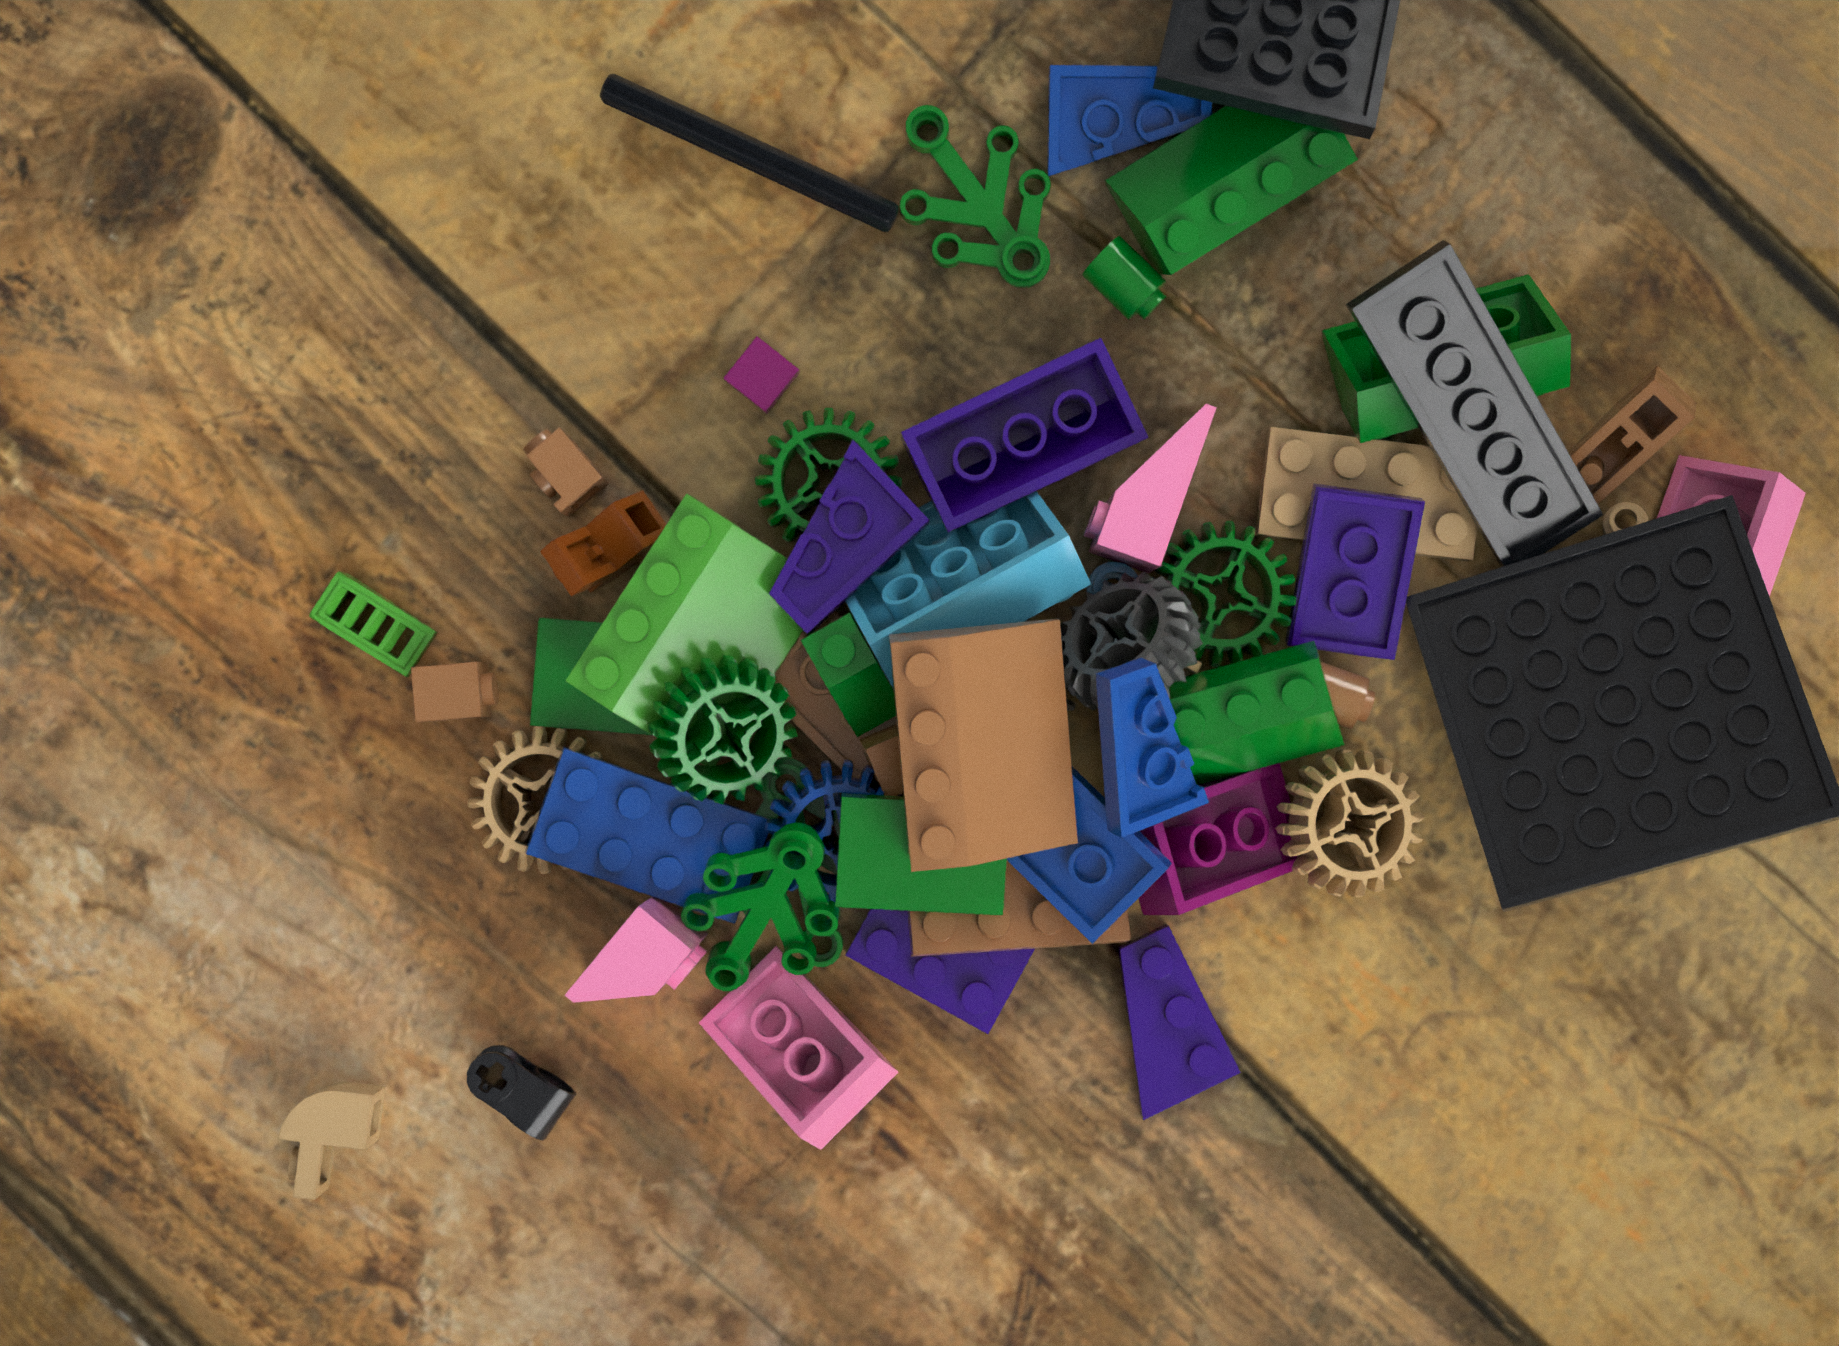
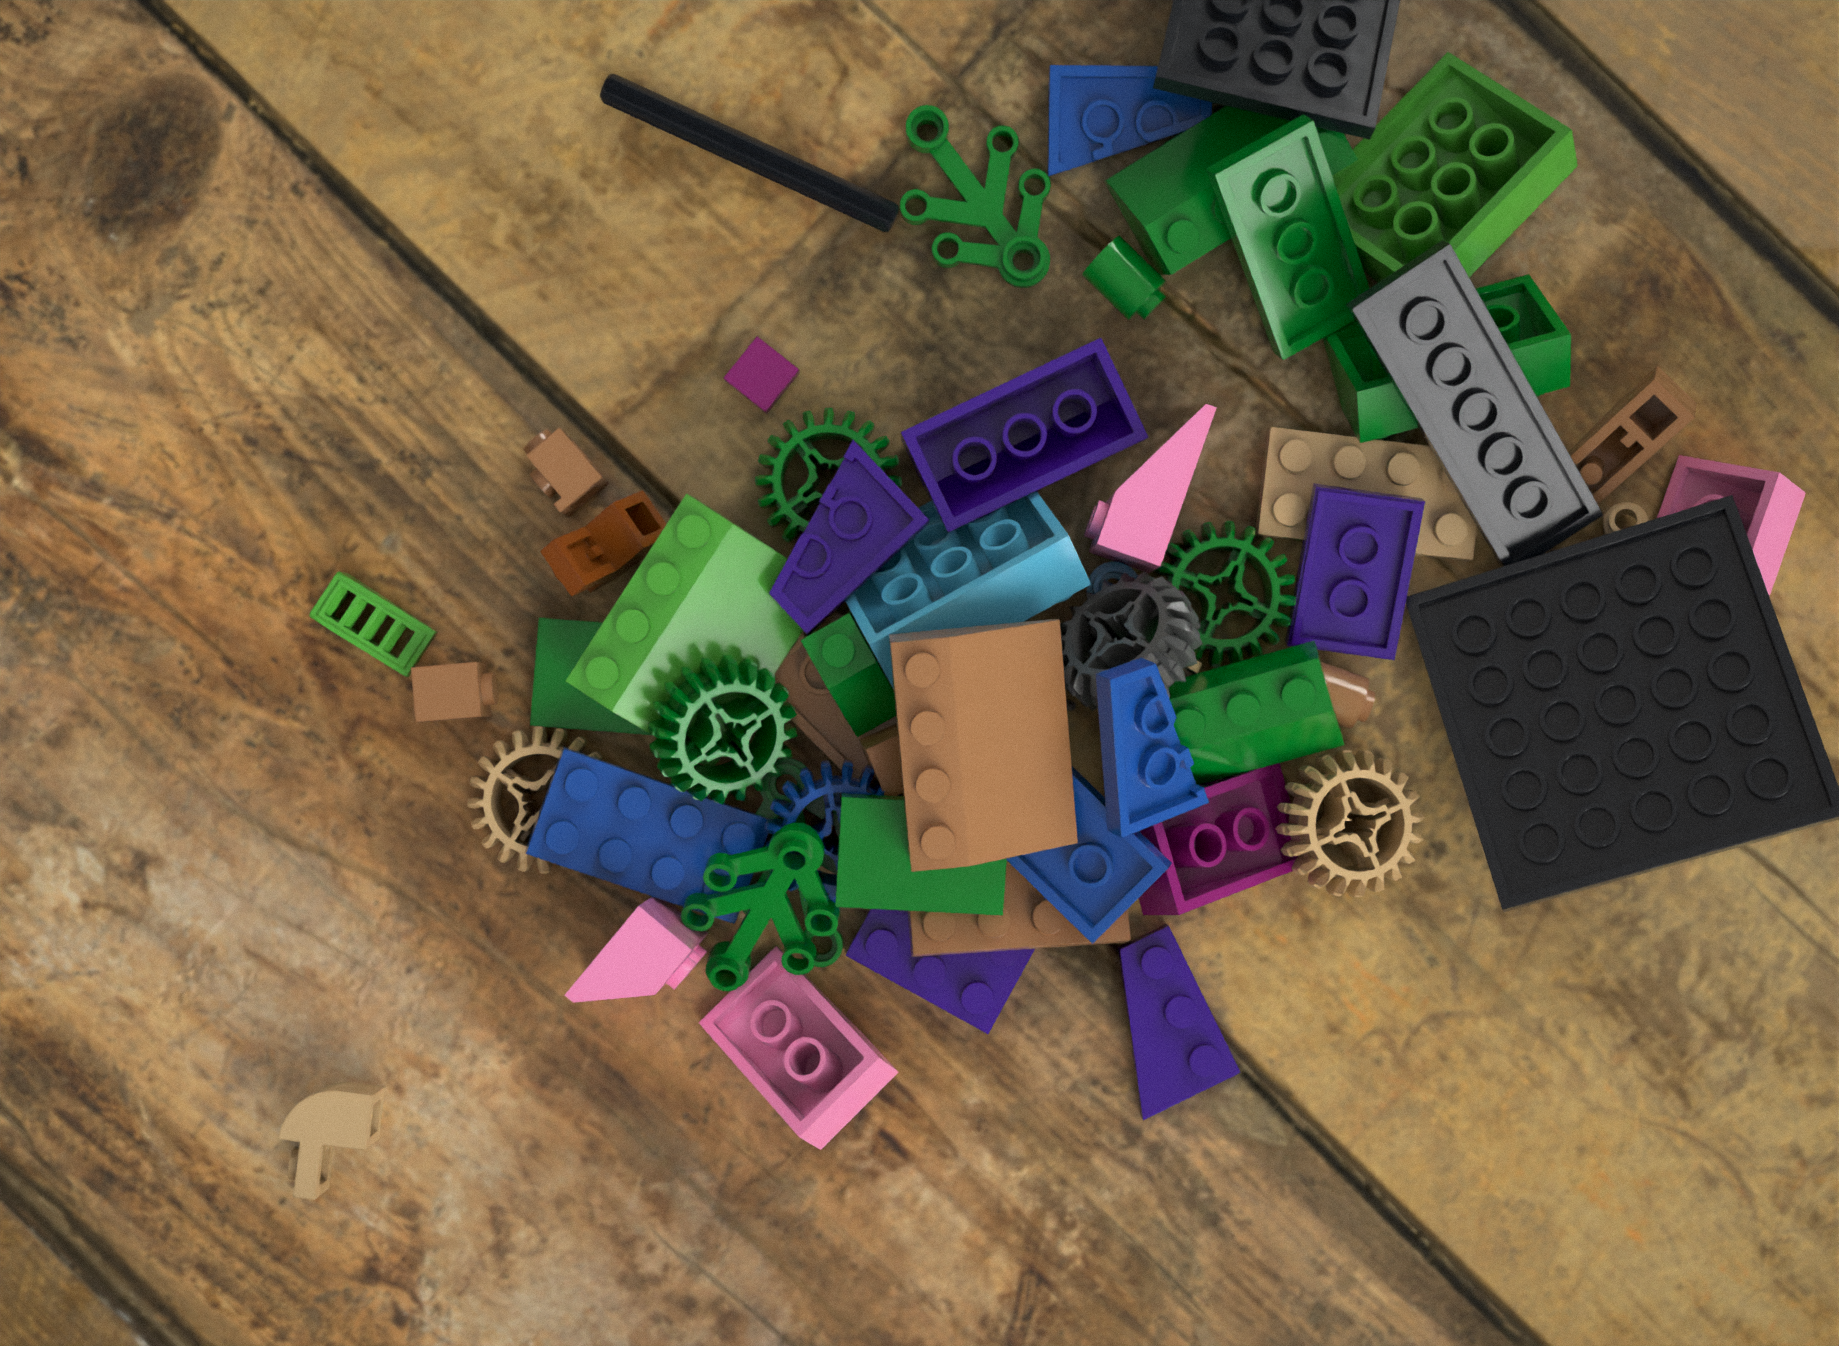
(525, 1095): black piece -> none
(1290, 235): none -> green plate
(1451, 166): none -> bright green slope

